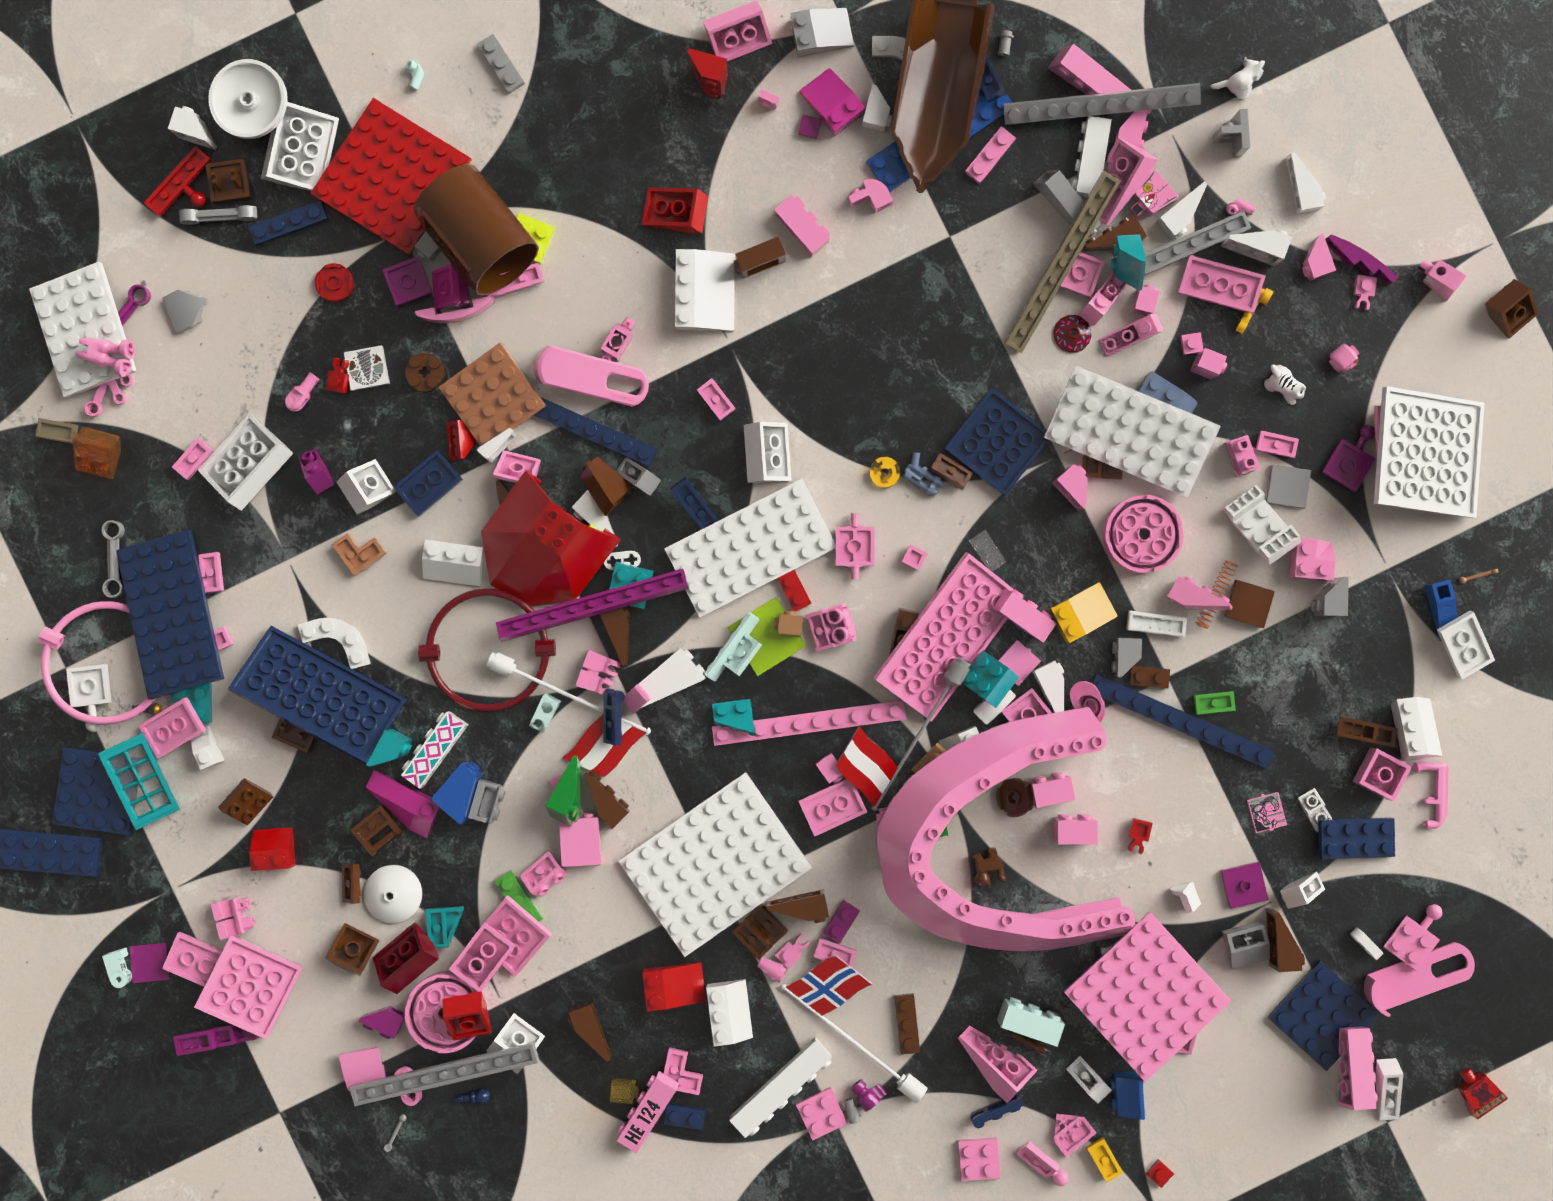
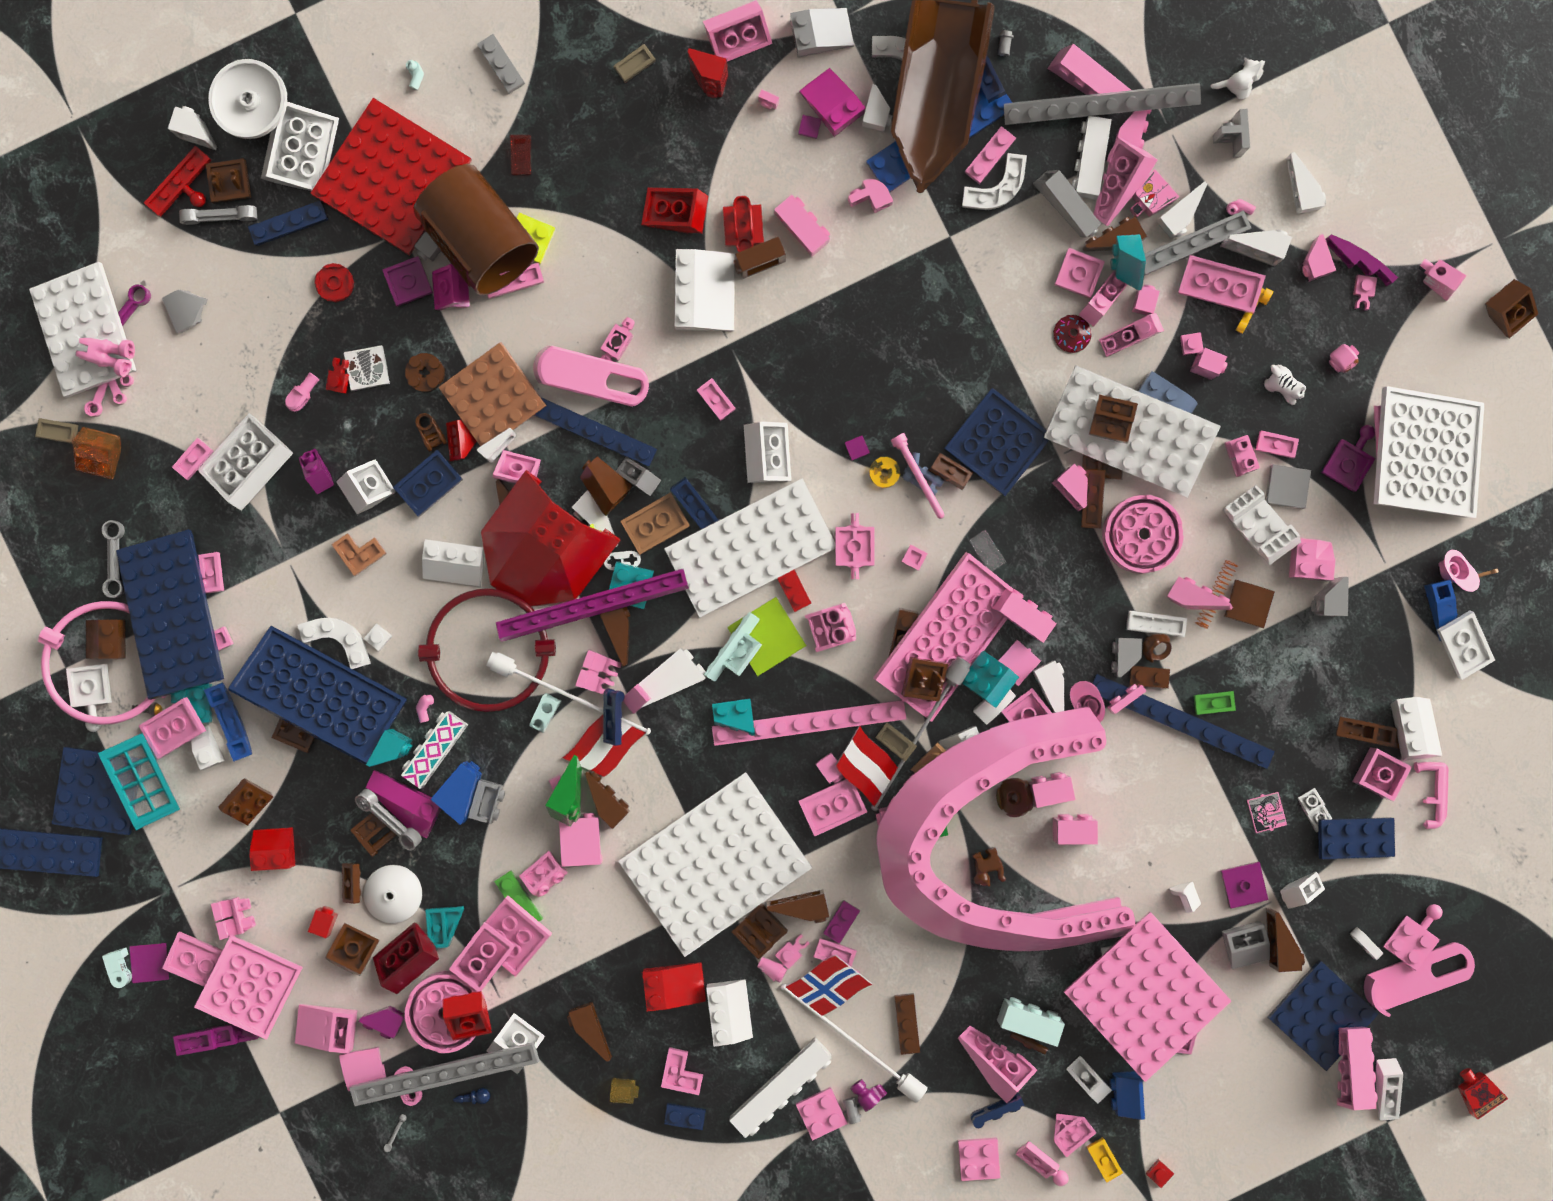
(105, 639): none -> reddish brown slope
(230, 721): none -> blue slope
(323, 922): none -> red brick
(326, 1028): none -> bright pink slope
(368, 801): none -> light grey piece
(377, 637): none -> white plate
(422, 706): none -> bright pink arm
(430, 433): none -> reddish brown piece
(479, 306): bright pink slope -> none
(520, 153): none -> clear red slope
(634, 63): none -> dark tan tile
(647, 1111): bright pink brick -> none
(655, 523): none -> medium nougat plate
(743, 224): none -> red piece
(789, 623): medium nougat brick -> none
(857, 448): none -> magenta tile
(896, 741): none -> dark tan tile
(900, 443): none -> bright pink piece
(924, 679): none -> reddish brown plate
(1001, 194): none -> white plate
(1062, 261): dark tan plate -> none
(1082, 613): yellow slope -> none
(1093, 512): none -> reddish brown plate
(1113, 419): none -> reddish brown slope
(1119, 703): none -> bright pink plate
(1140, 832): red plate -> none
(1151, 642): none -> reddish brown piece
(1459, 571): none -> bright pink piece

